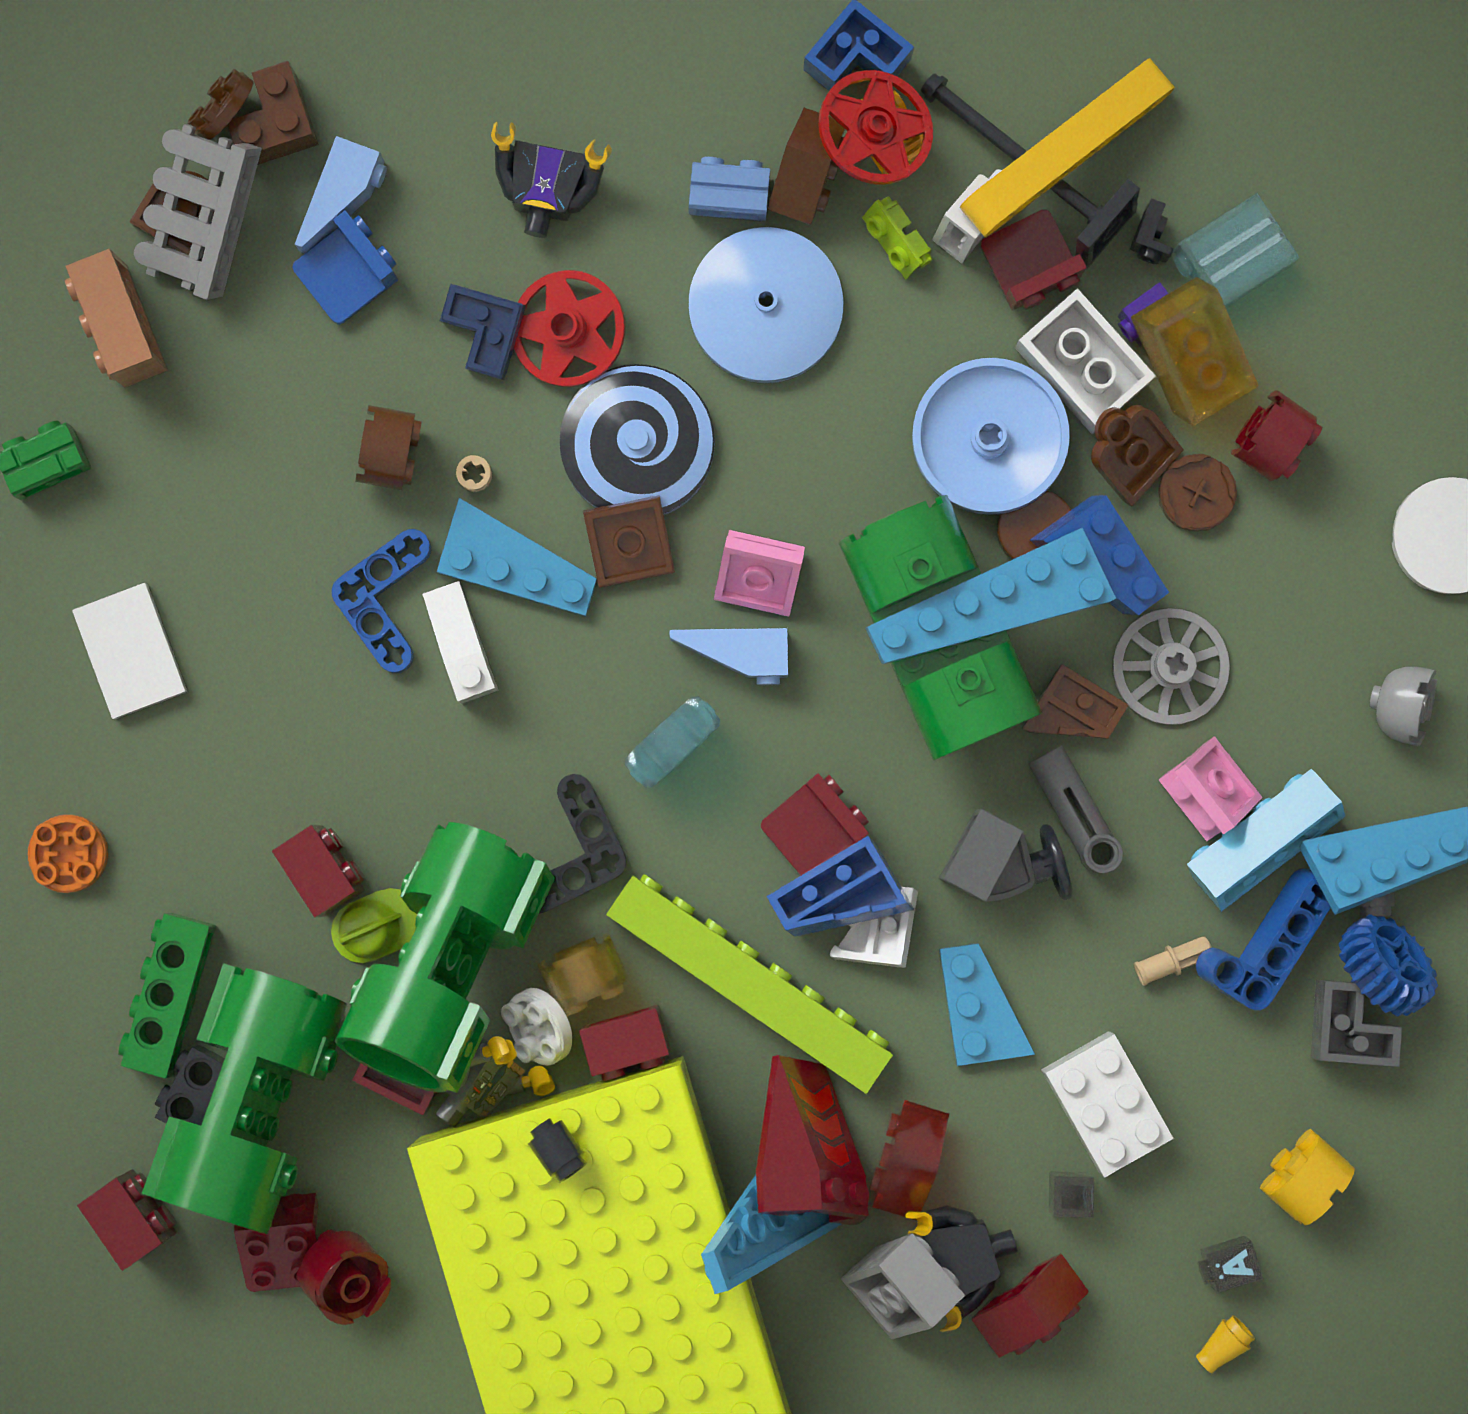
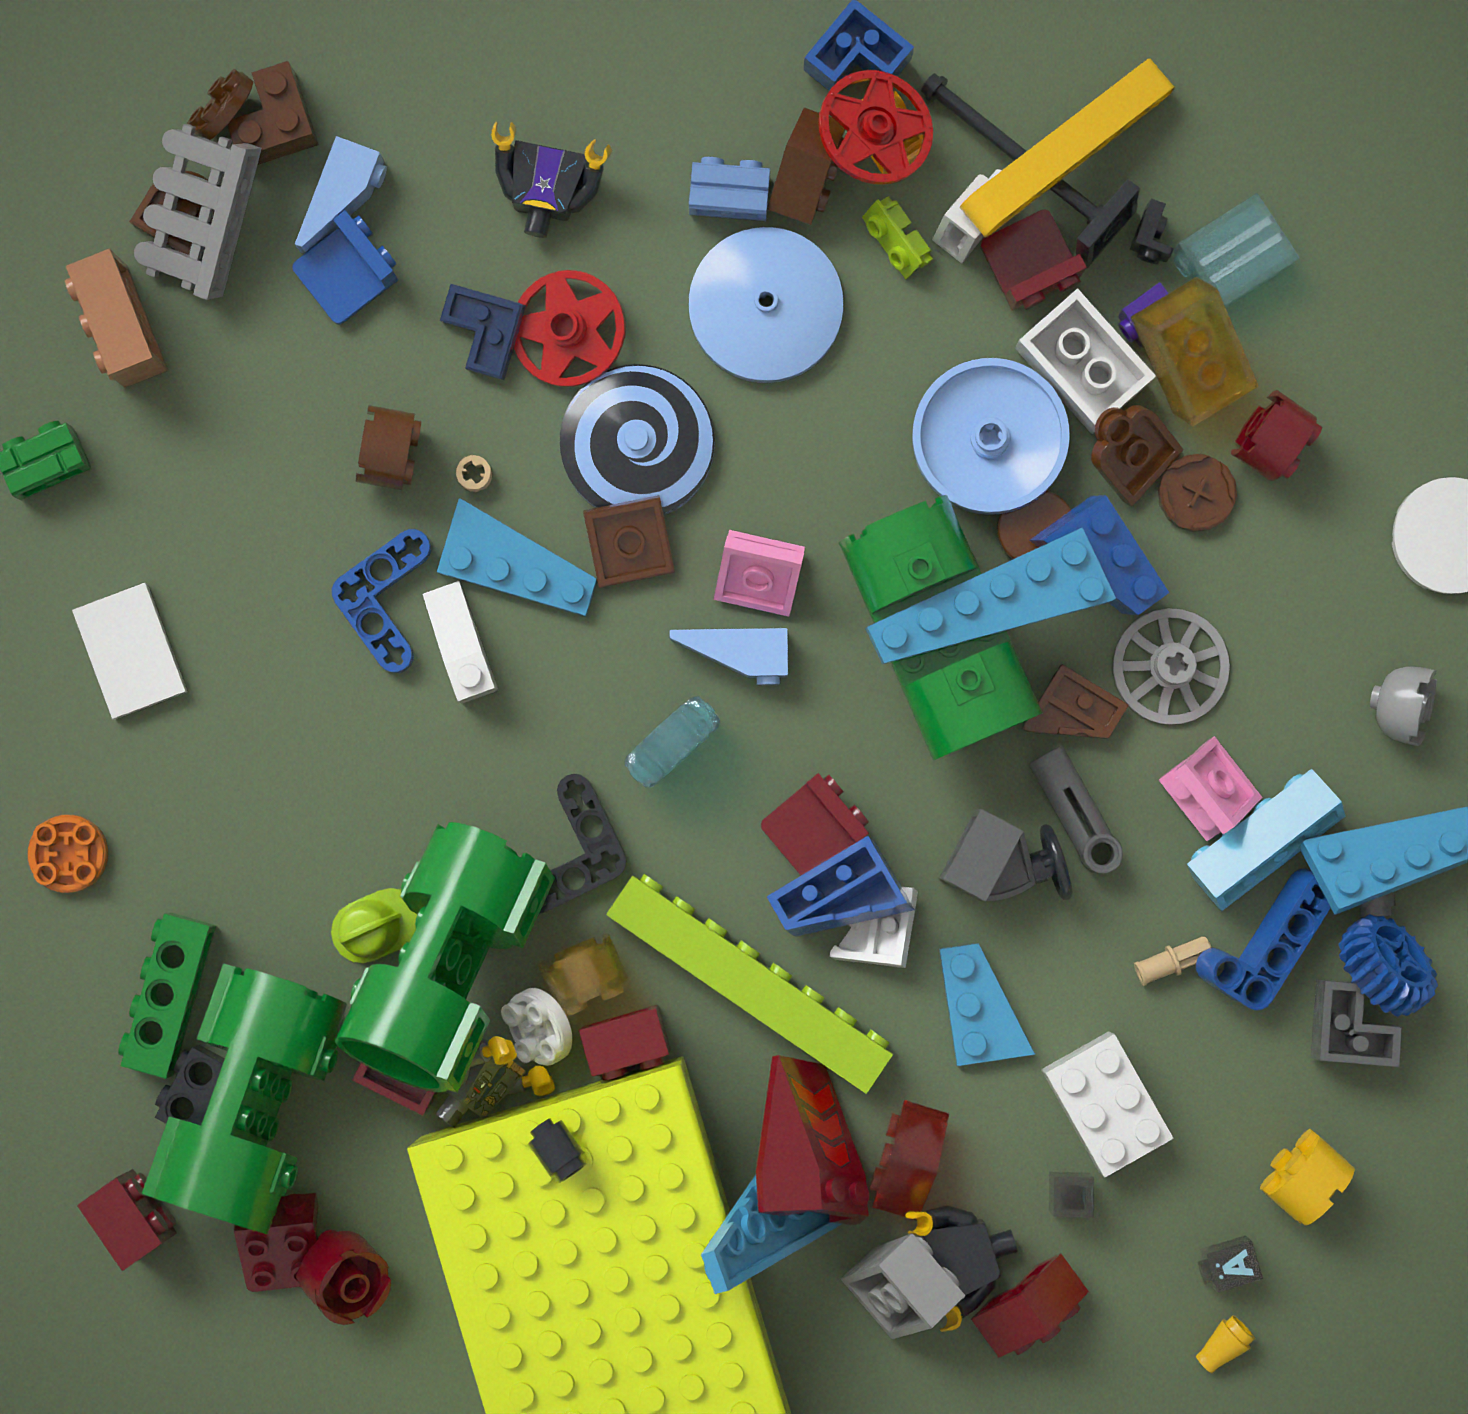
(320, 869): dark red brick -> none

